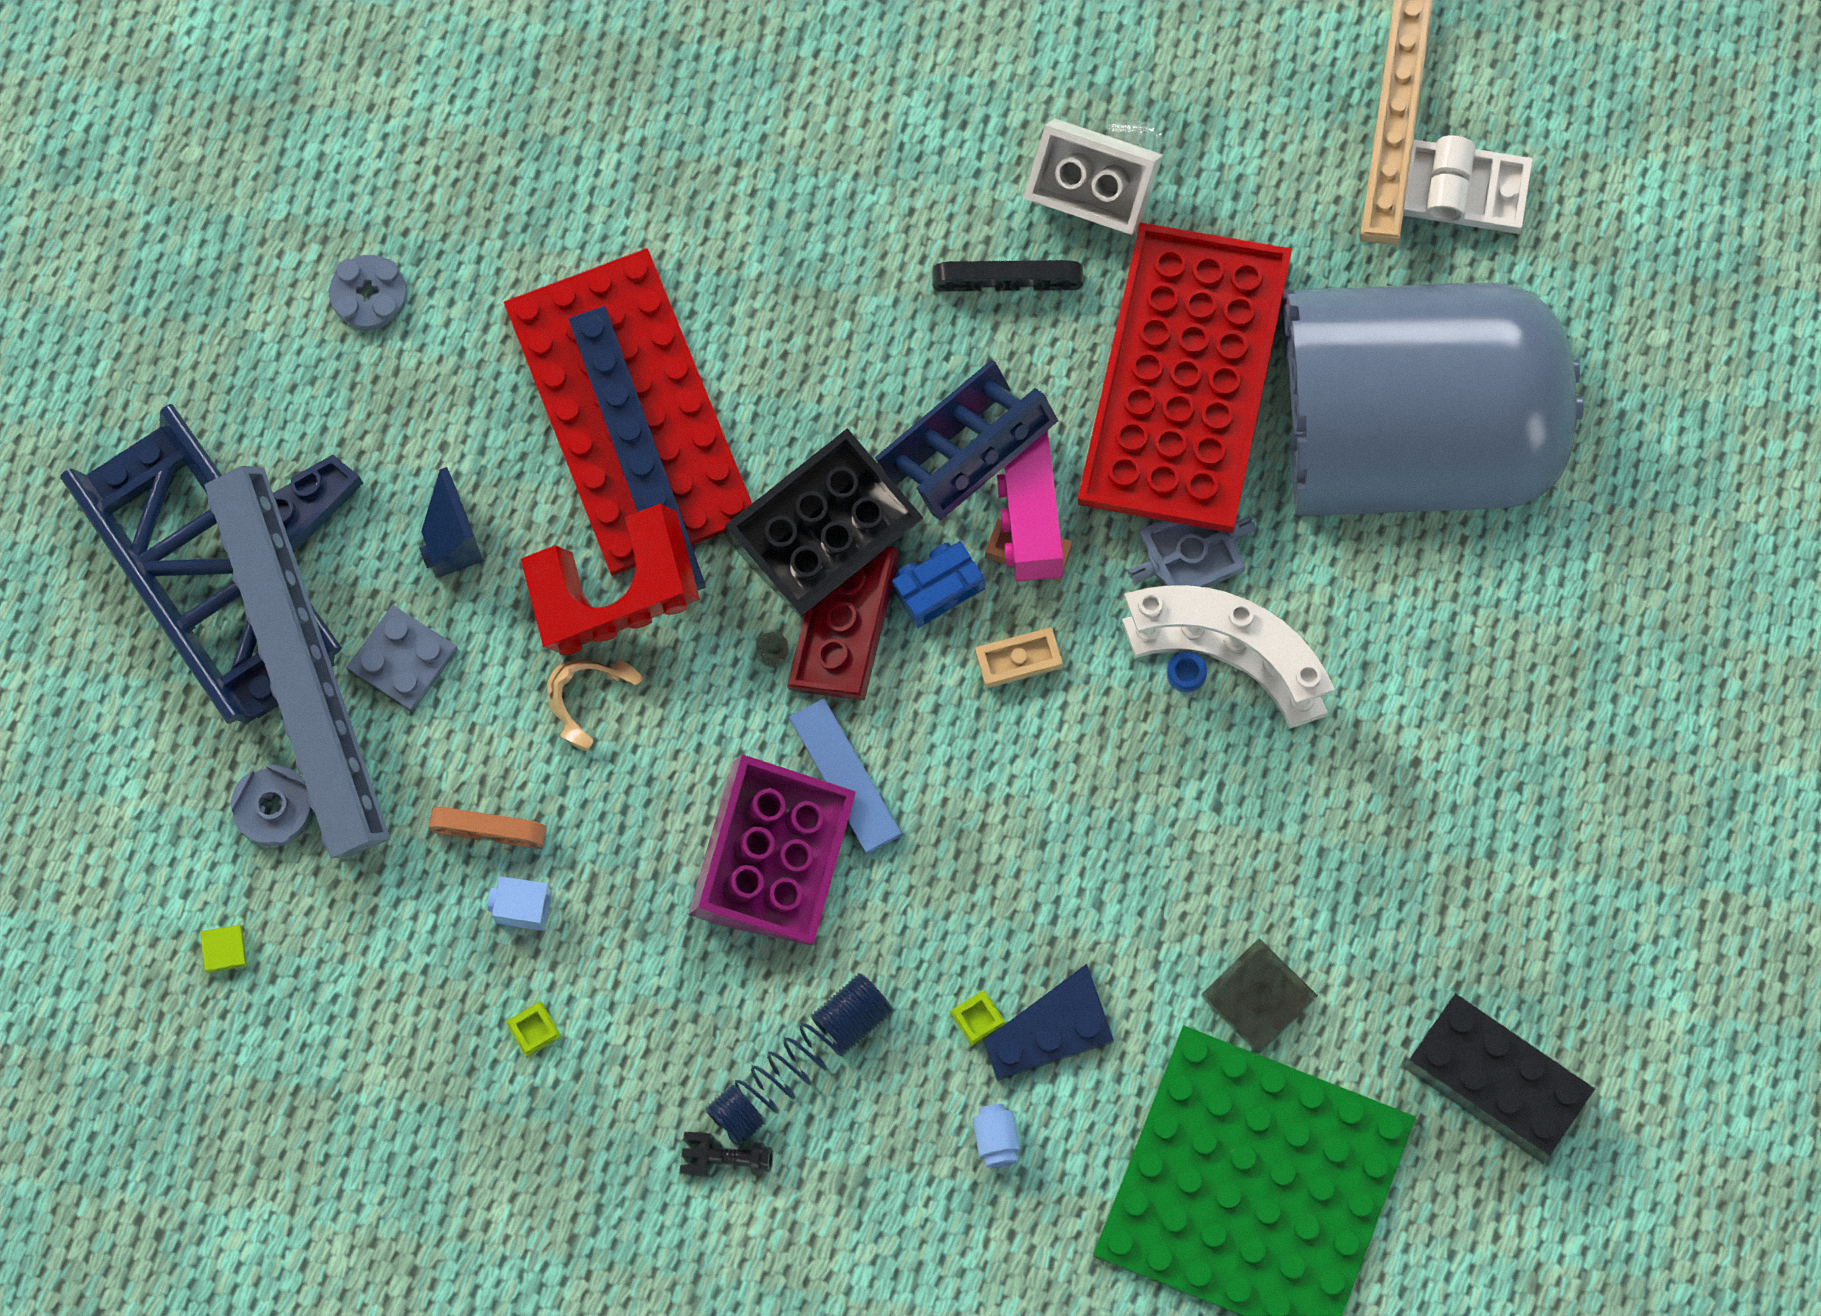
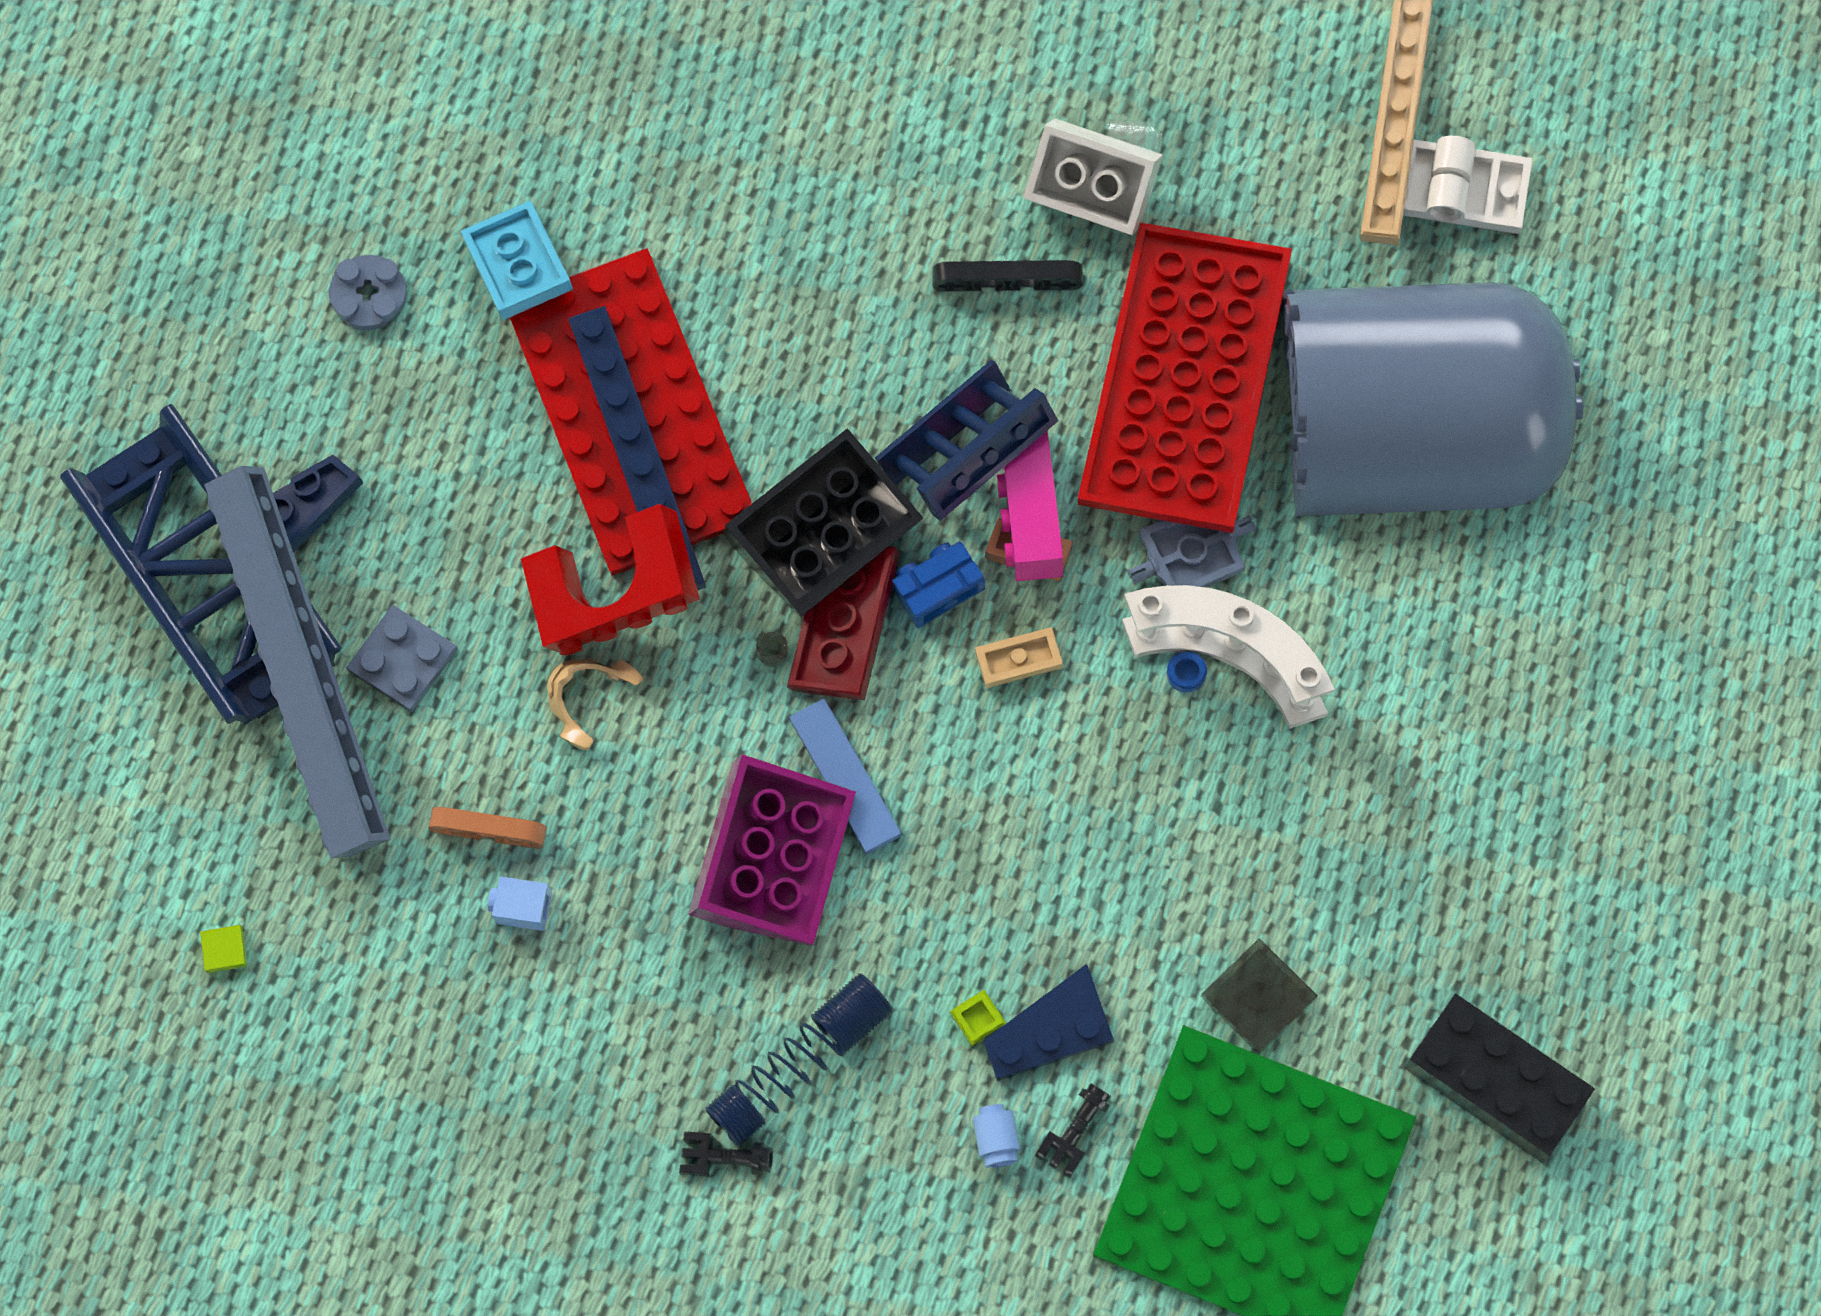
(264, 785): sand blue plate -> none
(447, 530): dark blue slope -> none
(516, 260): none -> medium azure plate
(533, 1029): lime tile -> none
(1094, 1099): none -> black hinge

